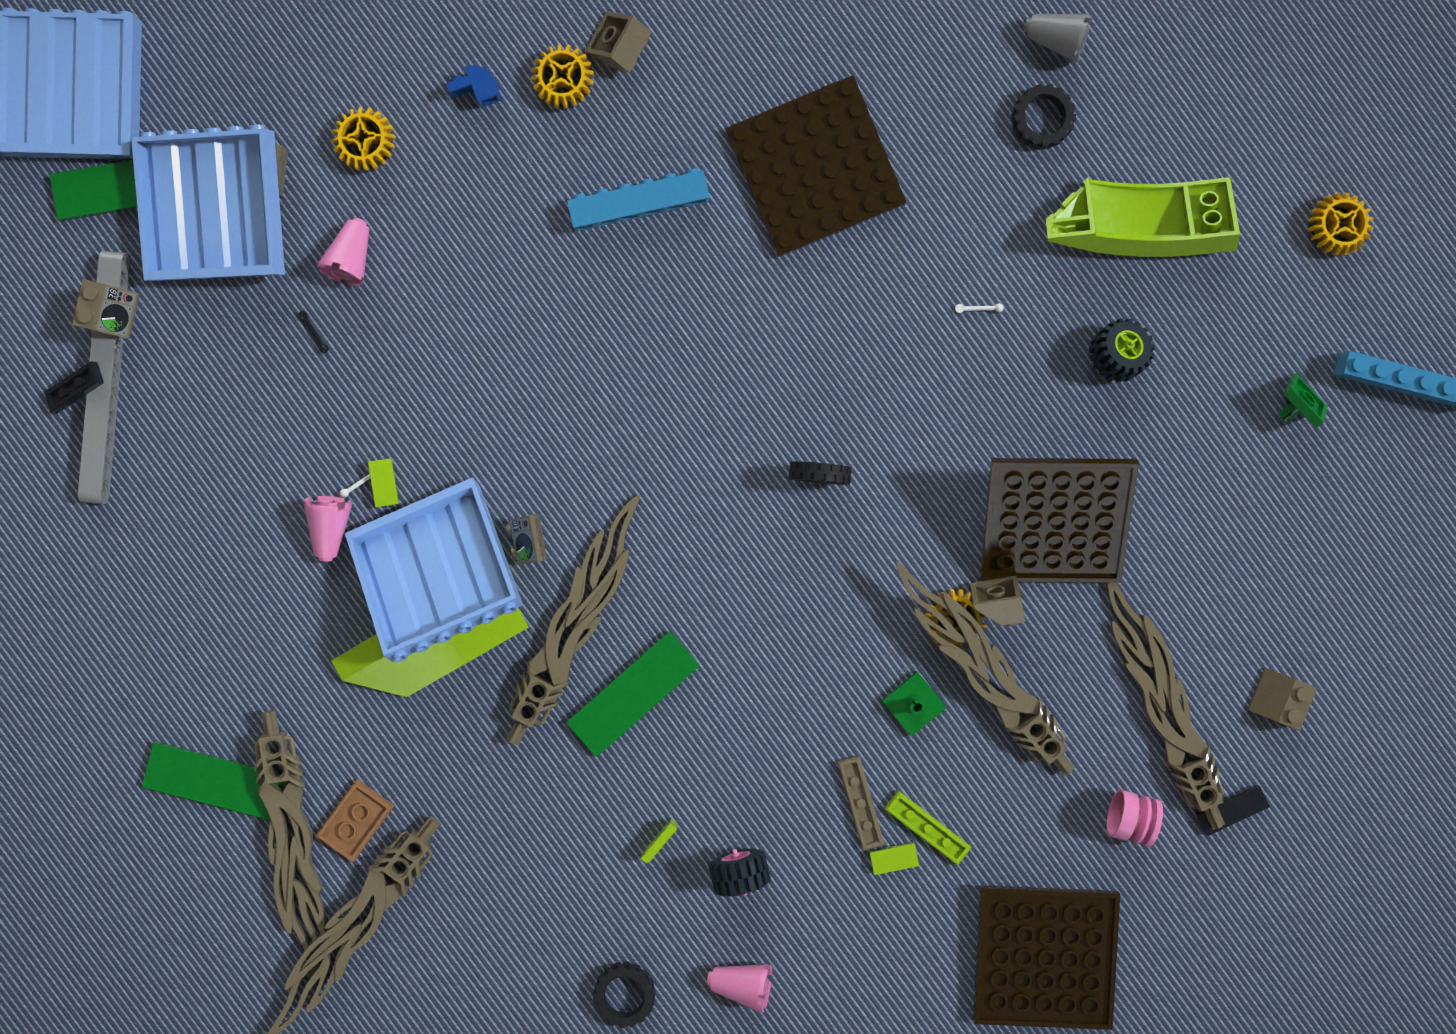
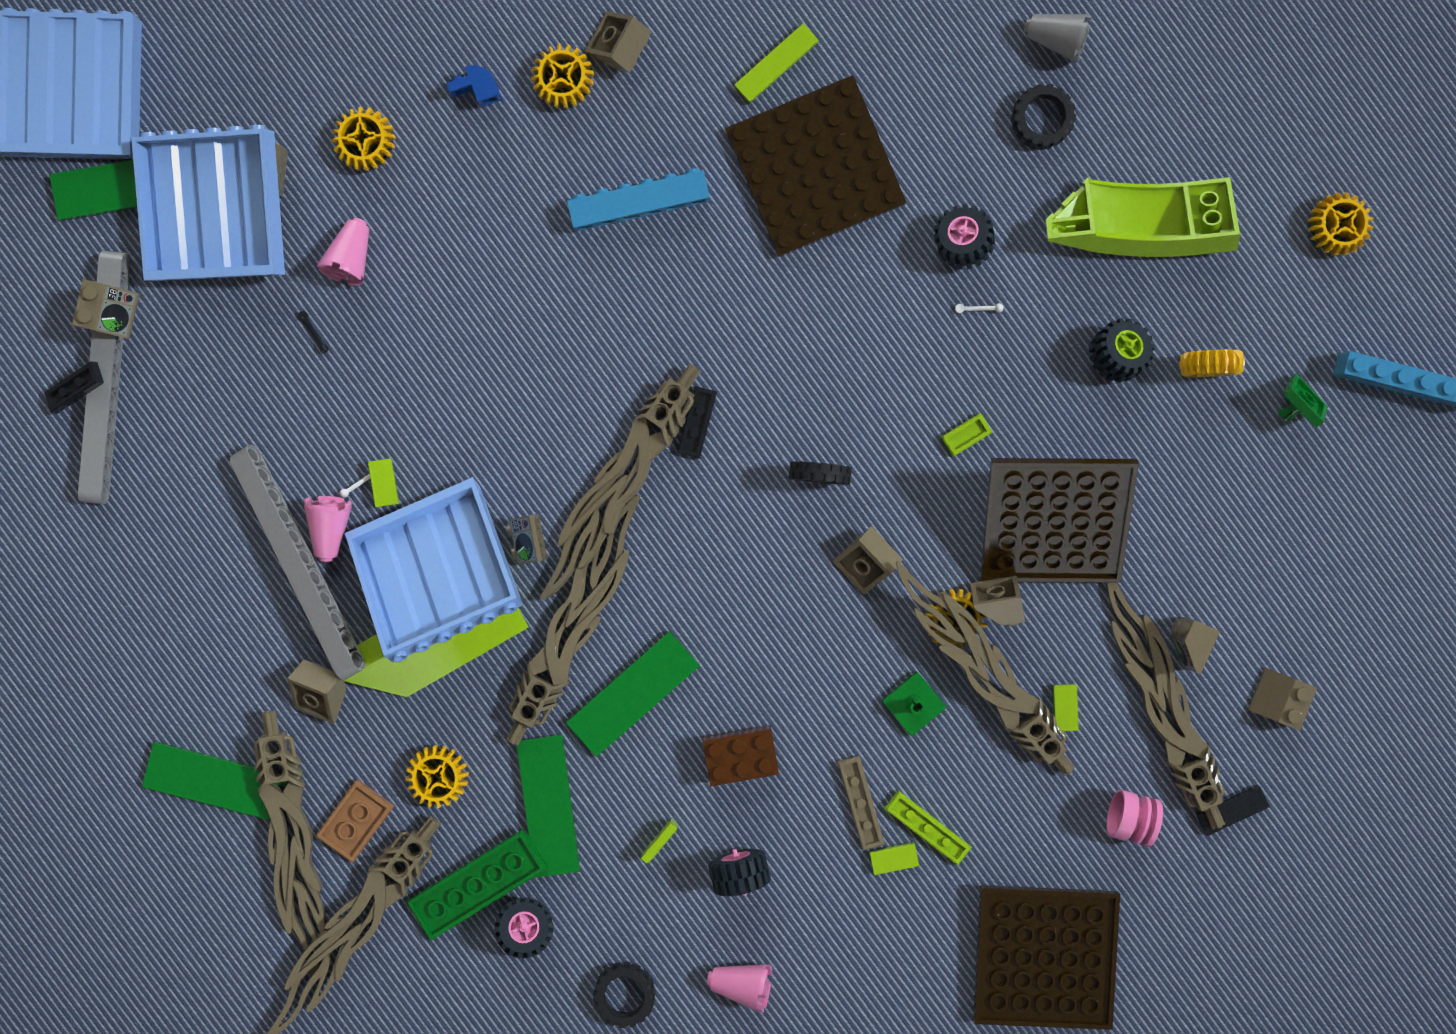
(297, 562): none -> light grey beam
(317, 691): none -> dark tan slope
(428, 771): none -> yellow gear
(476, 884): none -> green tile
(523, 928): none -> black wheel
(549, 803): none -> green tile
(616, 491): none -> dark tan piece
(697, 422): none -> black tile
(740, 755): none -> reddish brown brick
(776, 63): none -> lime tile
(867, 560): none -> dark tan slope
(964, 236): none -> black wheel
(966, 434): none -> lime tile
(1066, 706): none -> lime tile
(1193, 643): none -> dark tan slope
(1211, 363): none -> yellow gear

